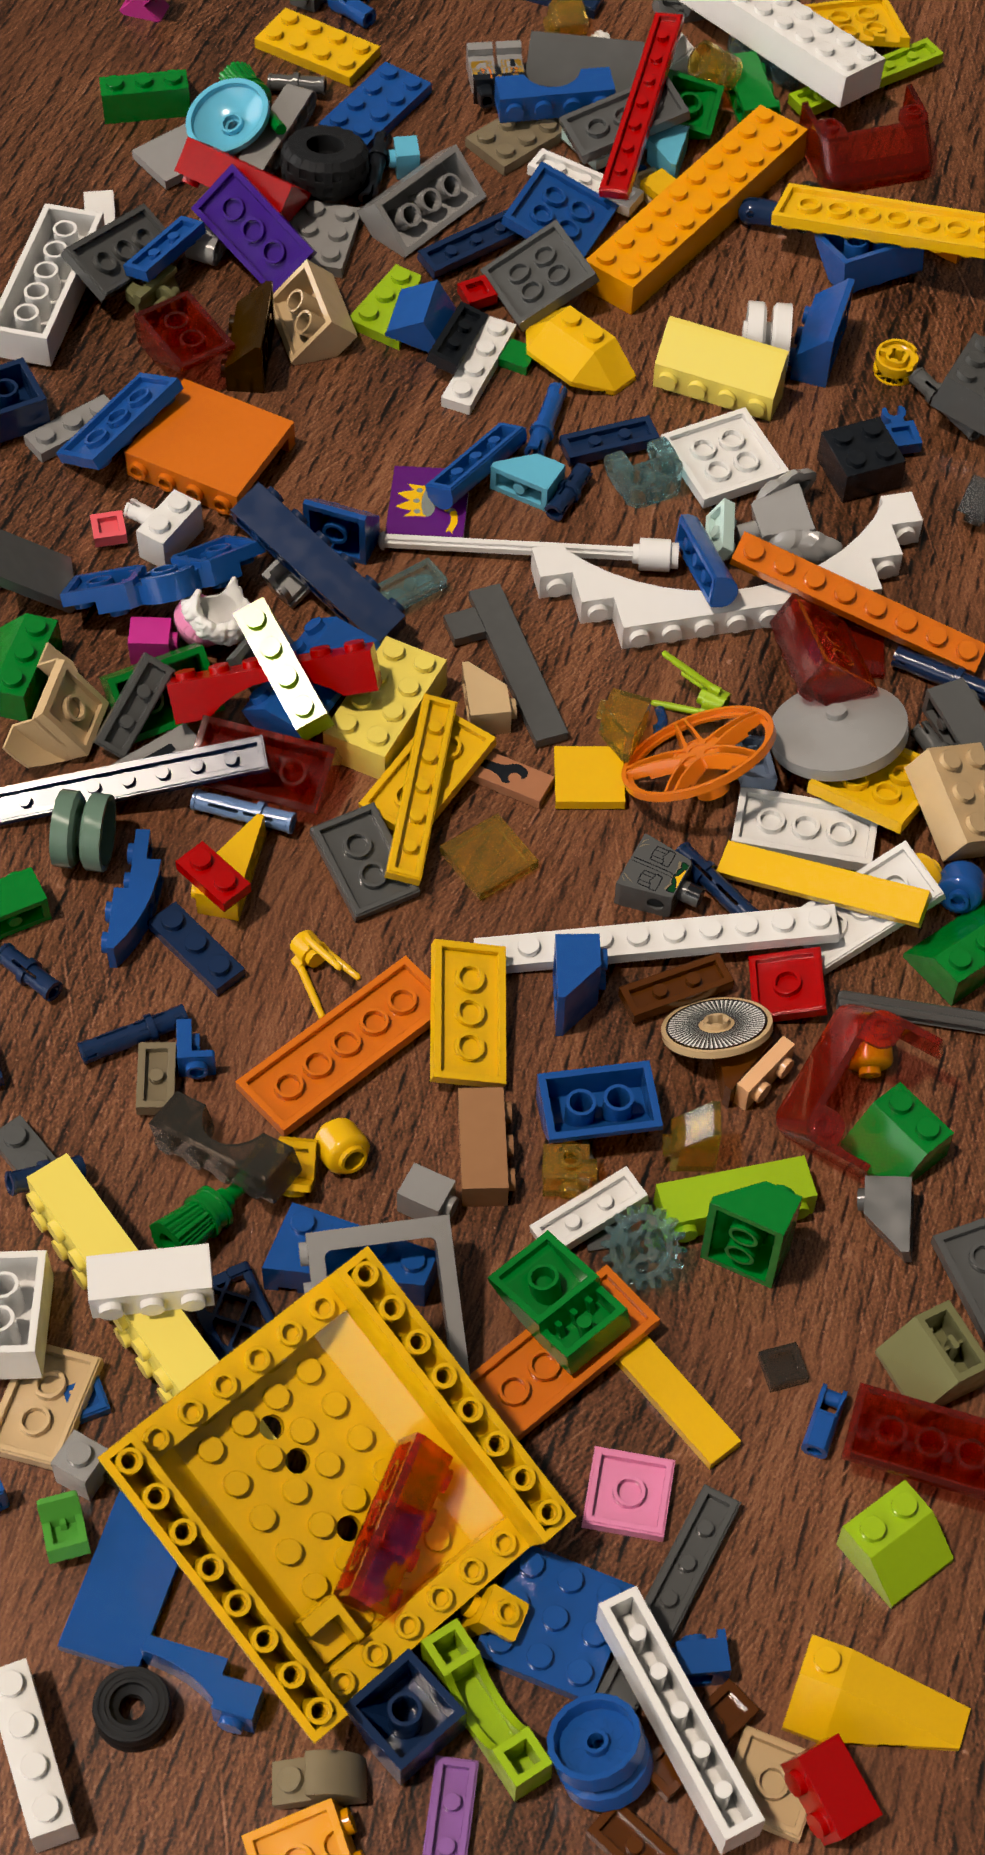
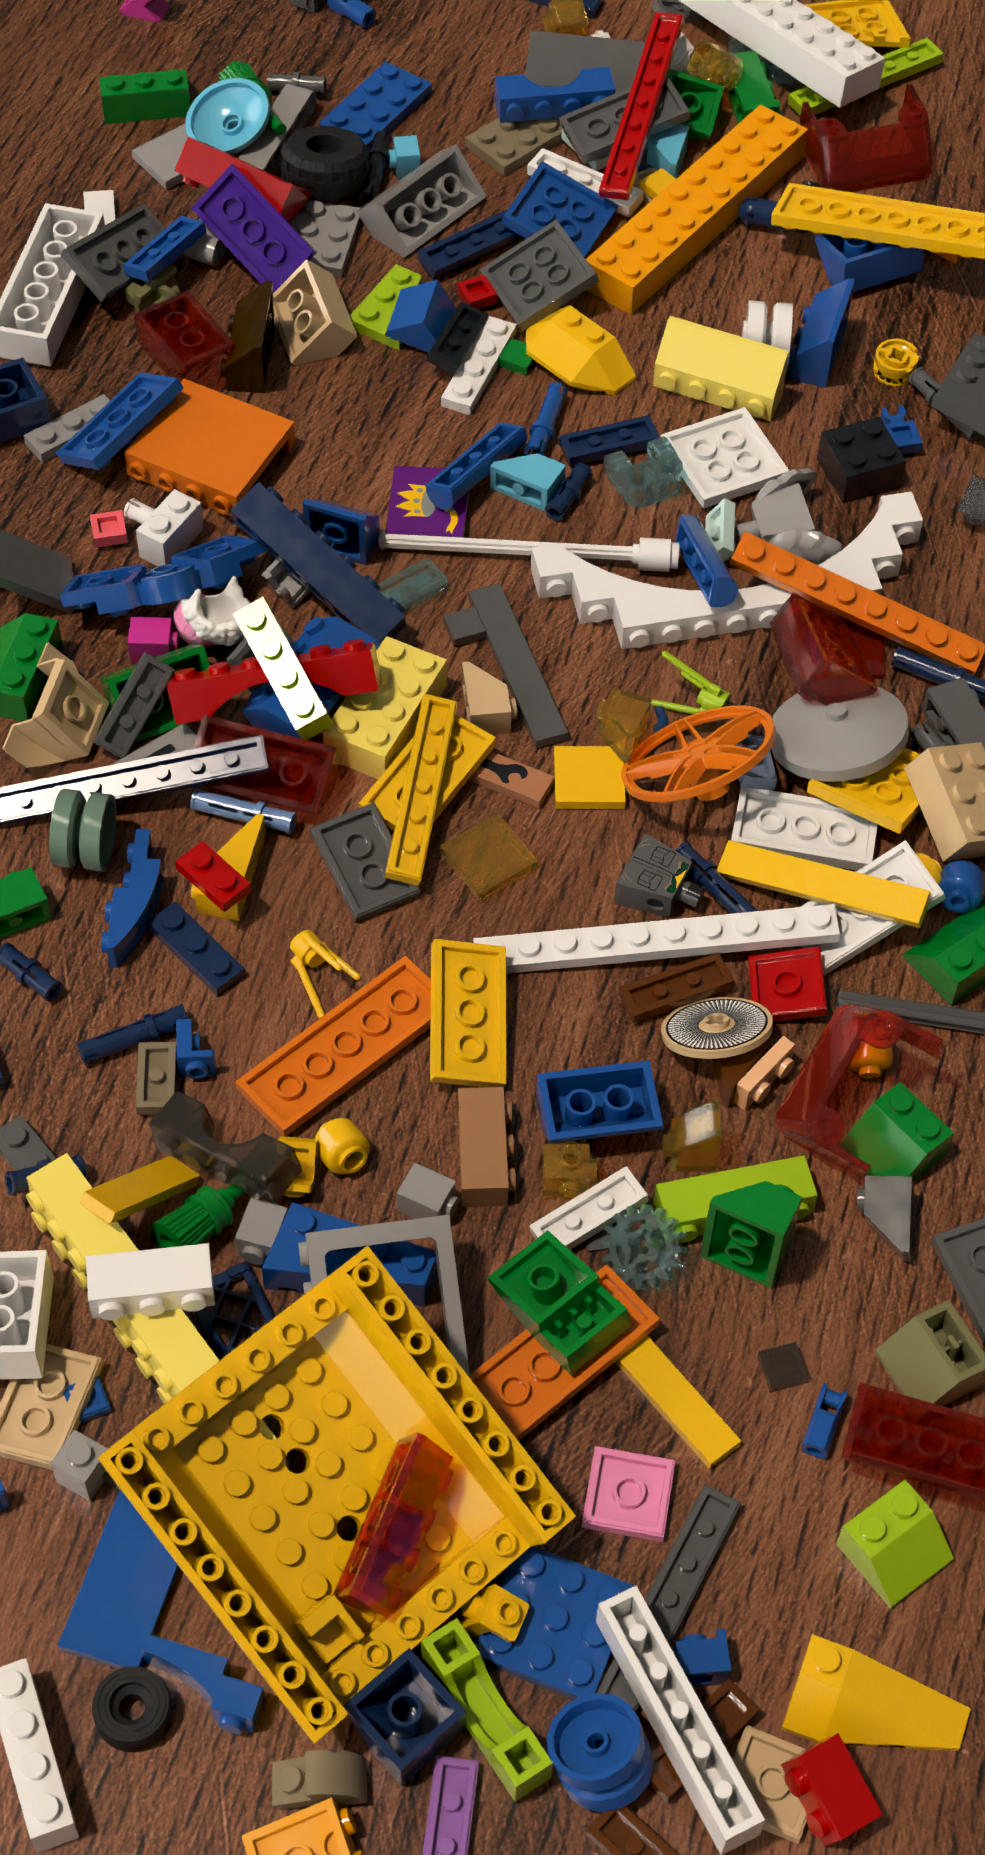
(63, 1526): bright green bracket -> none
(139, 1189): none -> yellow tile
(258, 1230): none -> light grey brick
(317, 47): yellow plate -> none
(483, 71): hips -> none
(577, 977): blue slope -> none

